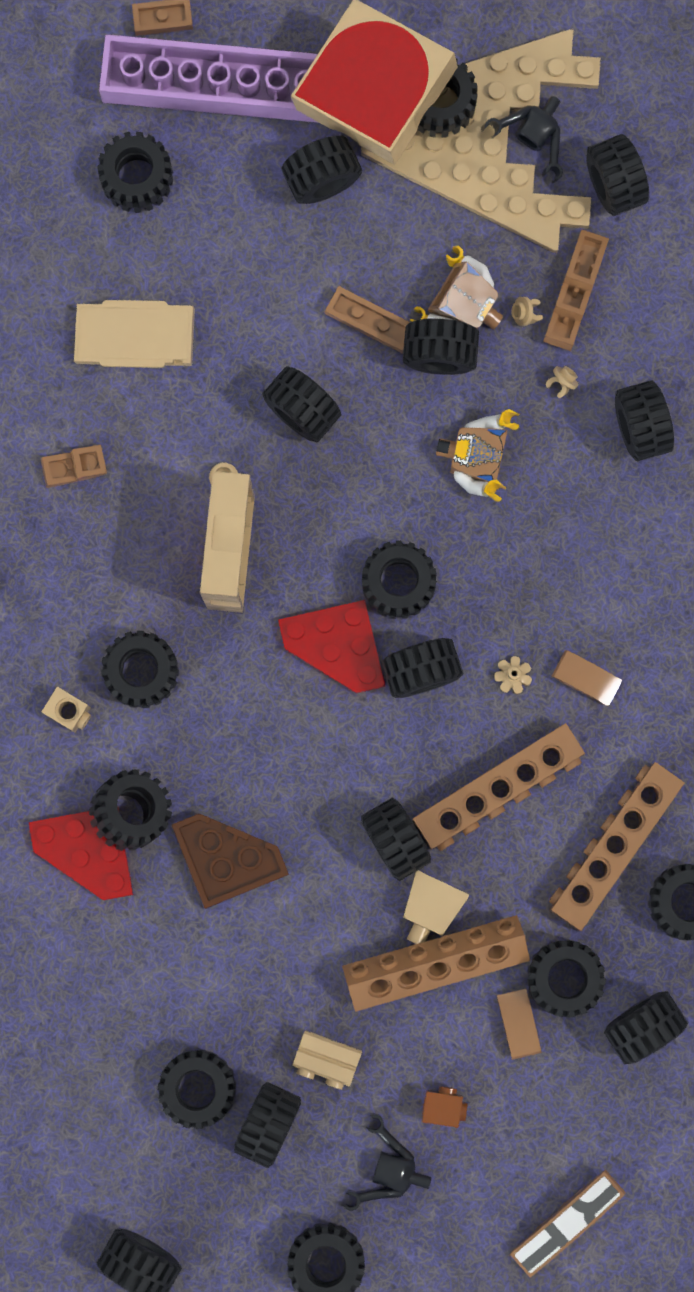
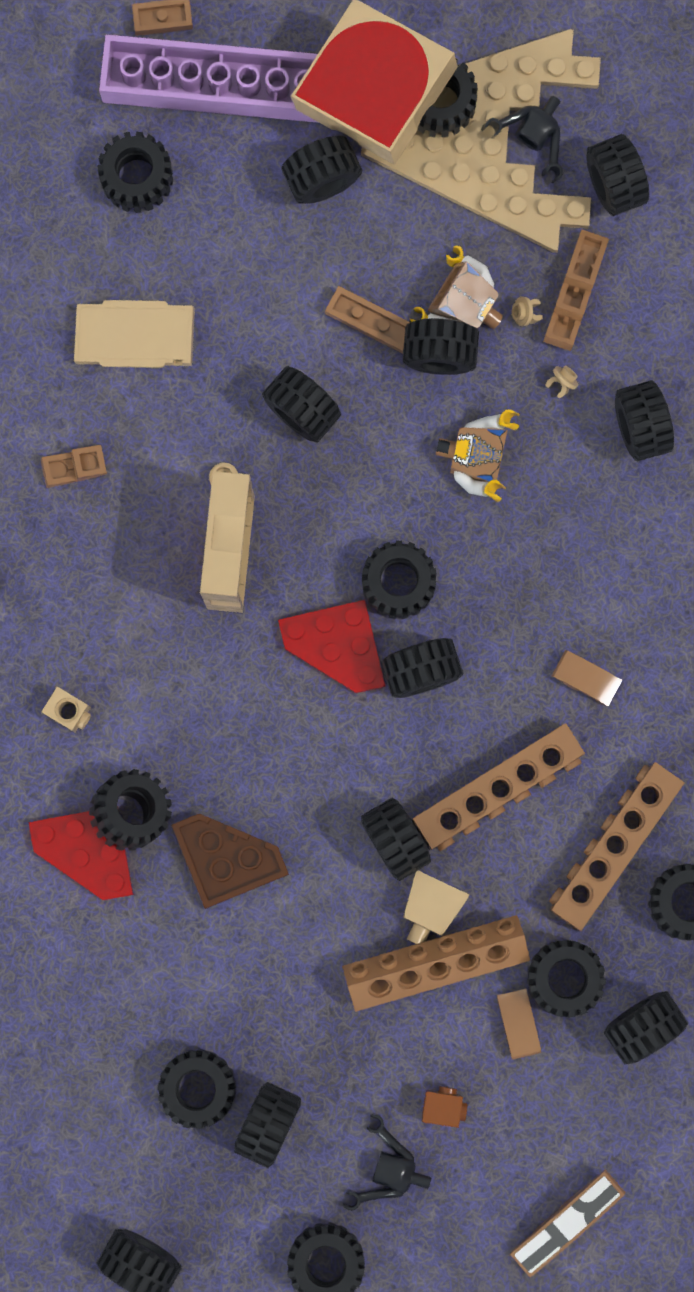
(124, 649): black tyre -> none
(327, 1059): tan brick -> none
(510, 681): tan plant -> none

